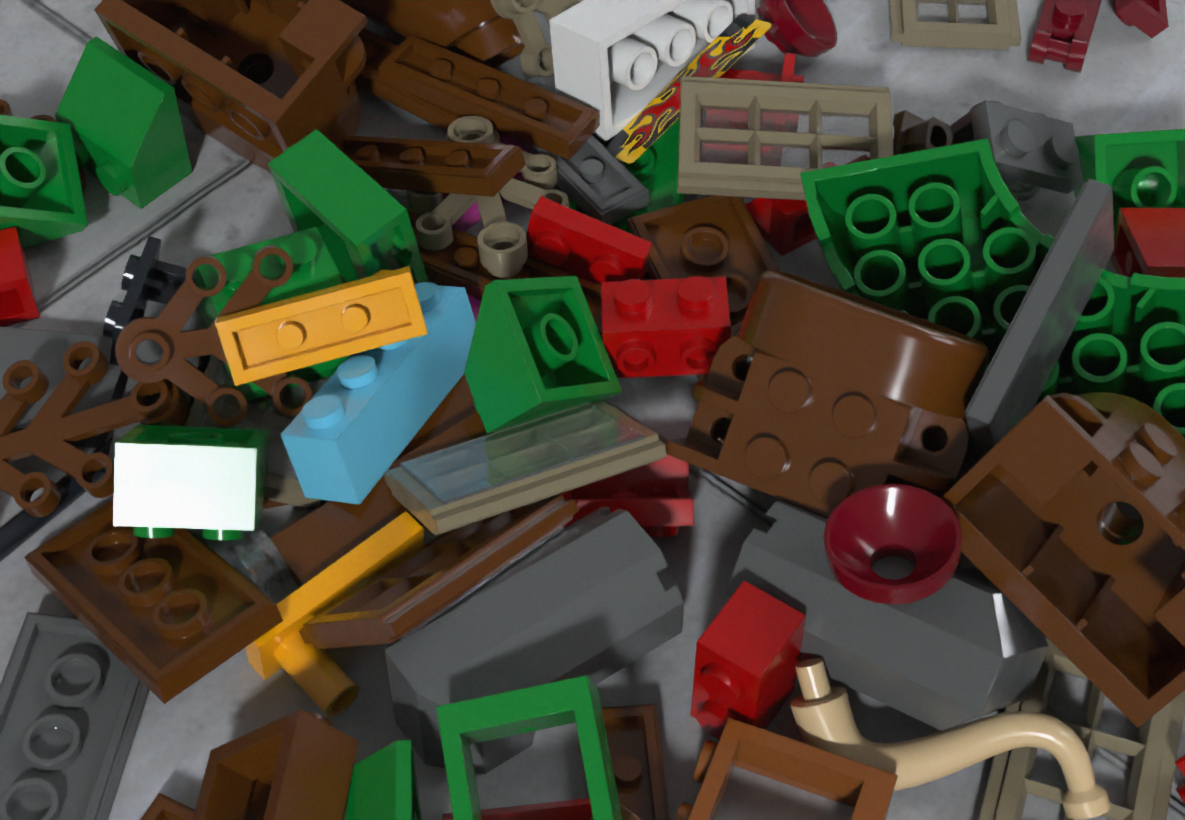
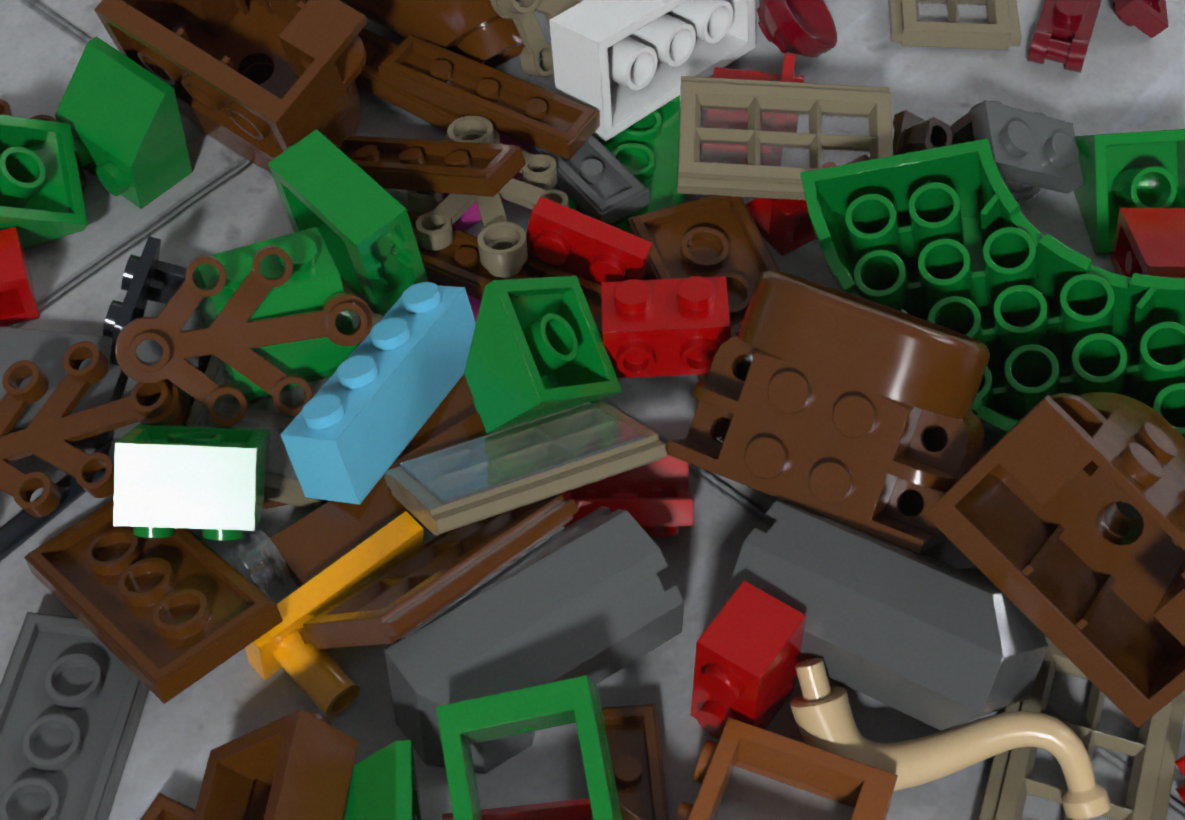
(321, 325): light orange piece -> none
(664, 108): sticker -> none
(892, 523): dark red piece -> none
(1044, 318): dark grey tile -> none

